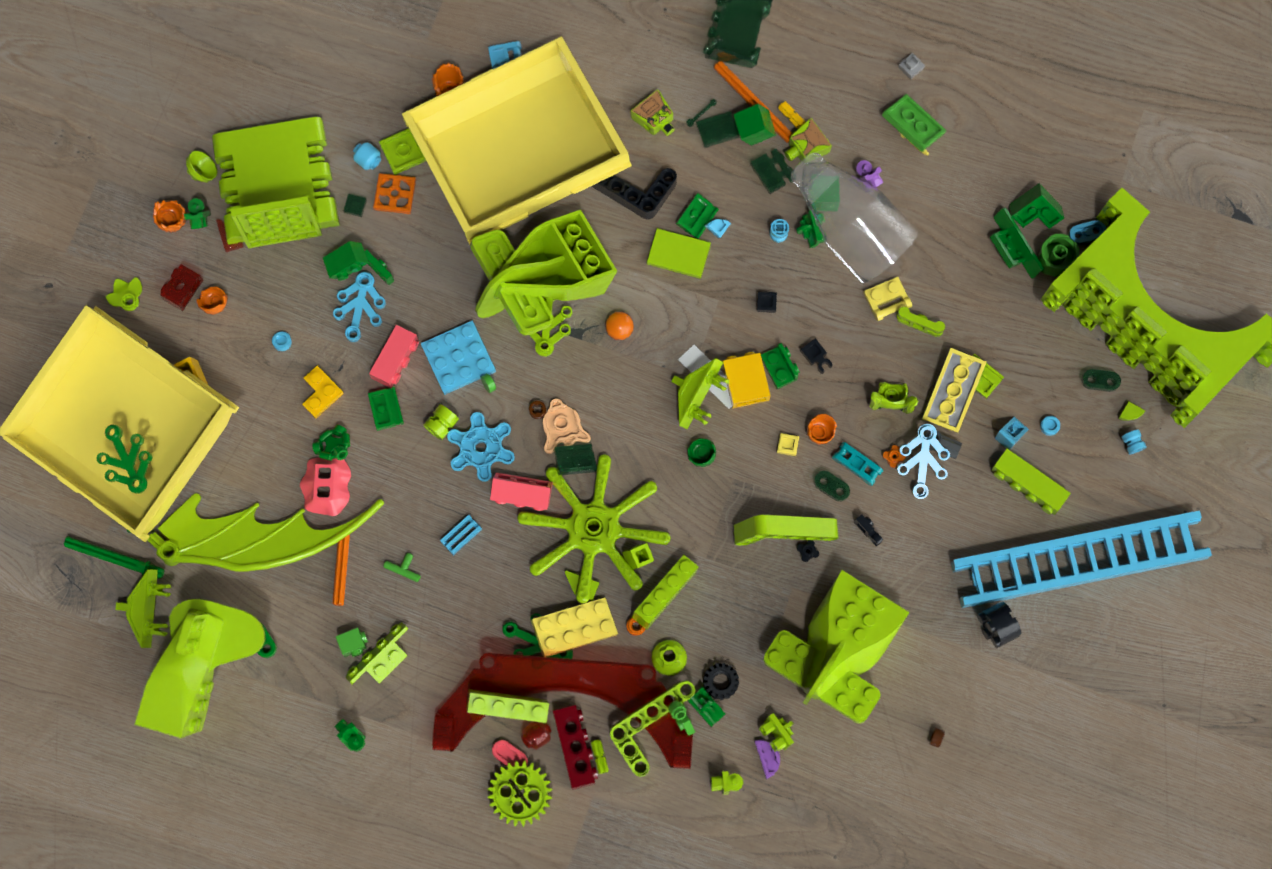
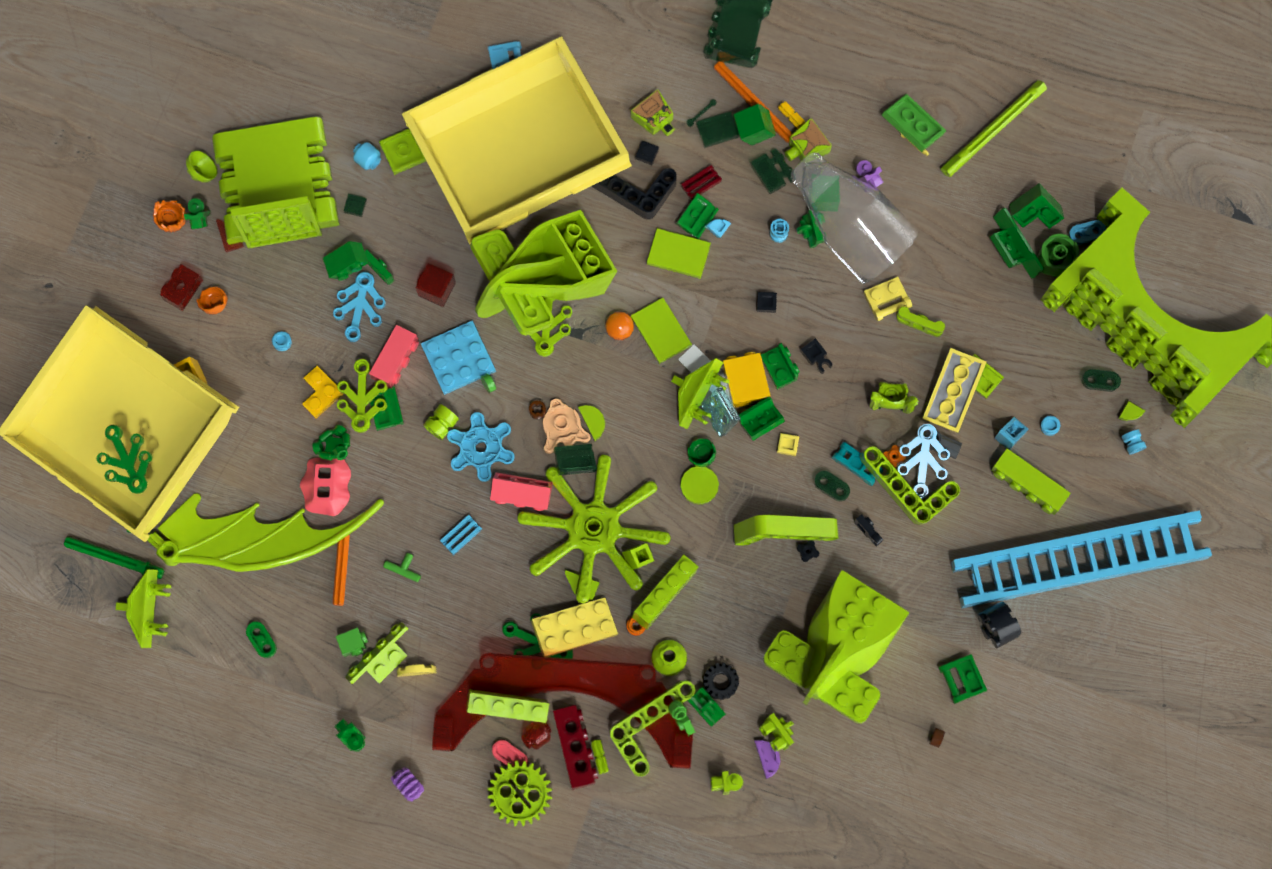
(124, 292): lime plate -> none
(181, 682): lime brick -> none
(362, 398): none -> lime plant
(382, 179): orange piece -> none
(407, 784): none -> medium lavender gear
(419, 669): none -> light yellow tile
(435, 285): none -> clear red head
(447, 78): orange hair -> none
(594, 420): none -> lime tile
(647, 152): none -> black plate
(661, 330): none -> lime tile
(684, 185): none -> dark red tile
(699, 485): none -> lime tile
(722, 411): none -> clear light blue plate
(760, 418): none -> green bracket
(821, 429): orange hair -> none
(905, 489): none -> lime beam
(911, 66): light grey tile -> none
(968, 675): none -> green plate
(993, 129): none -> lime piece

